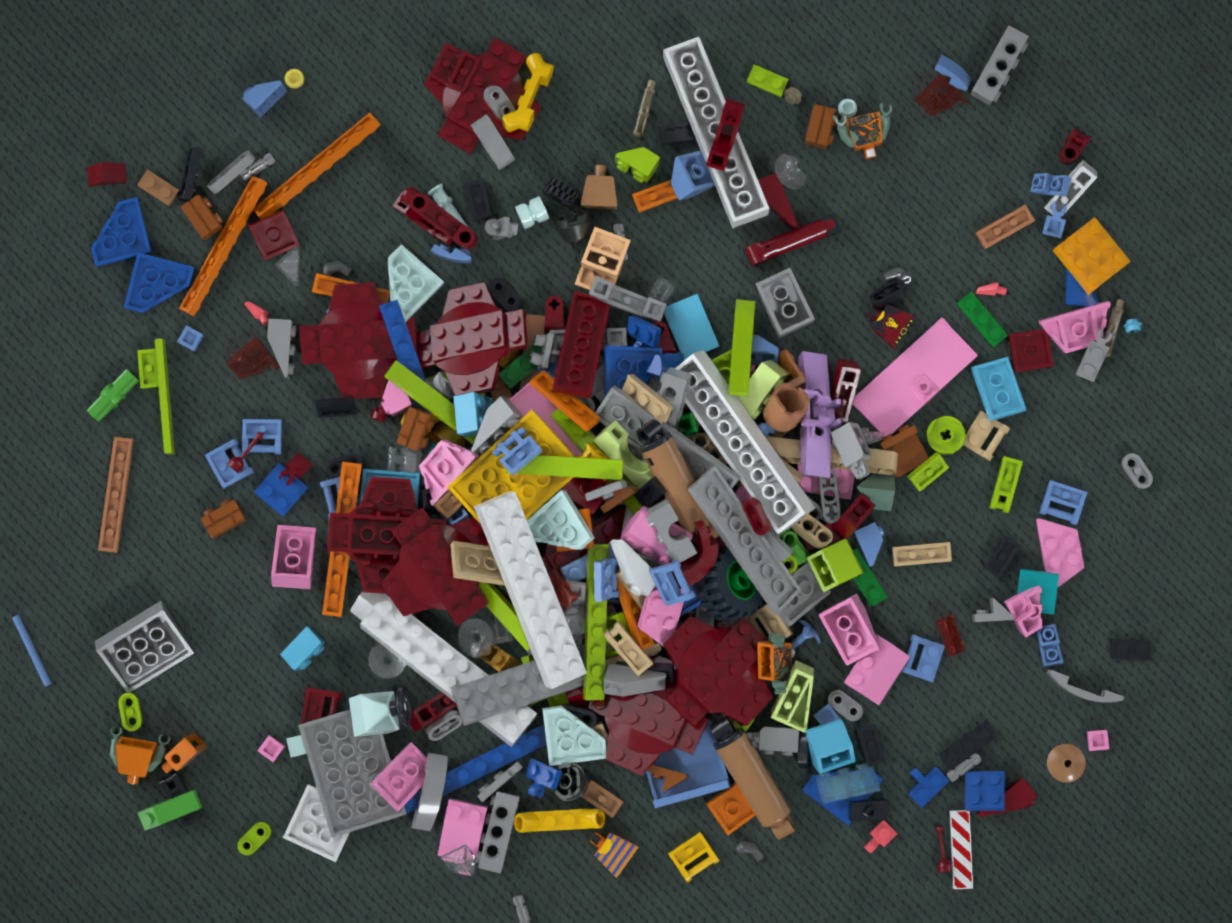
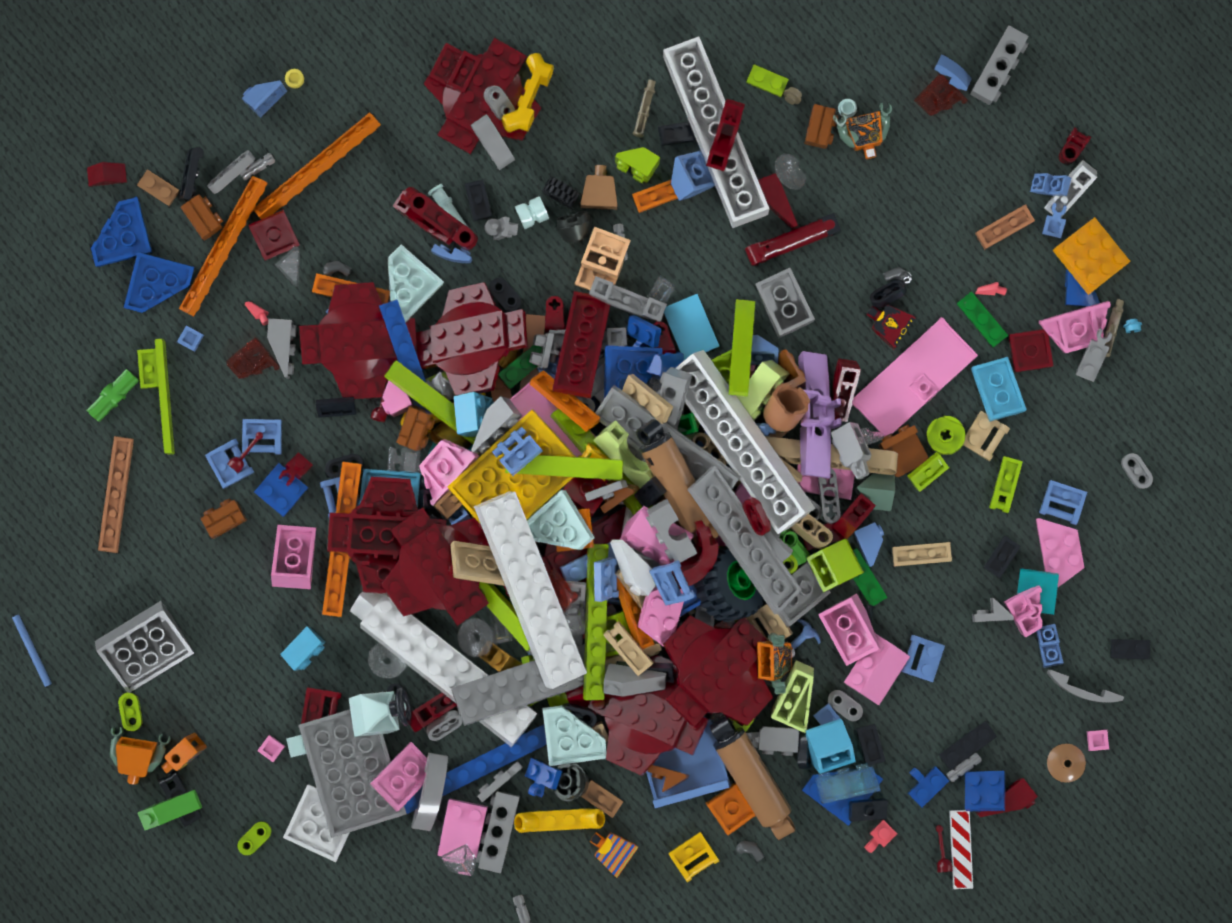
(950, 635): clear red plate -> none

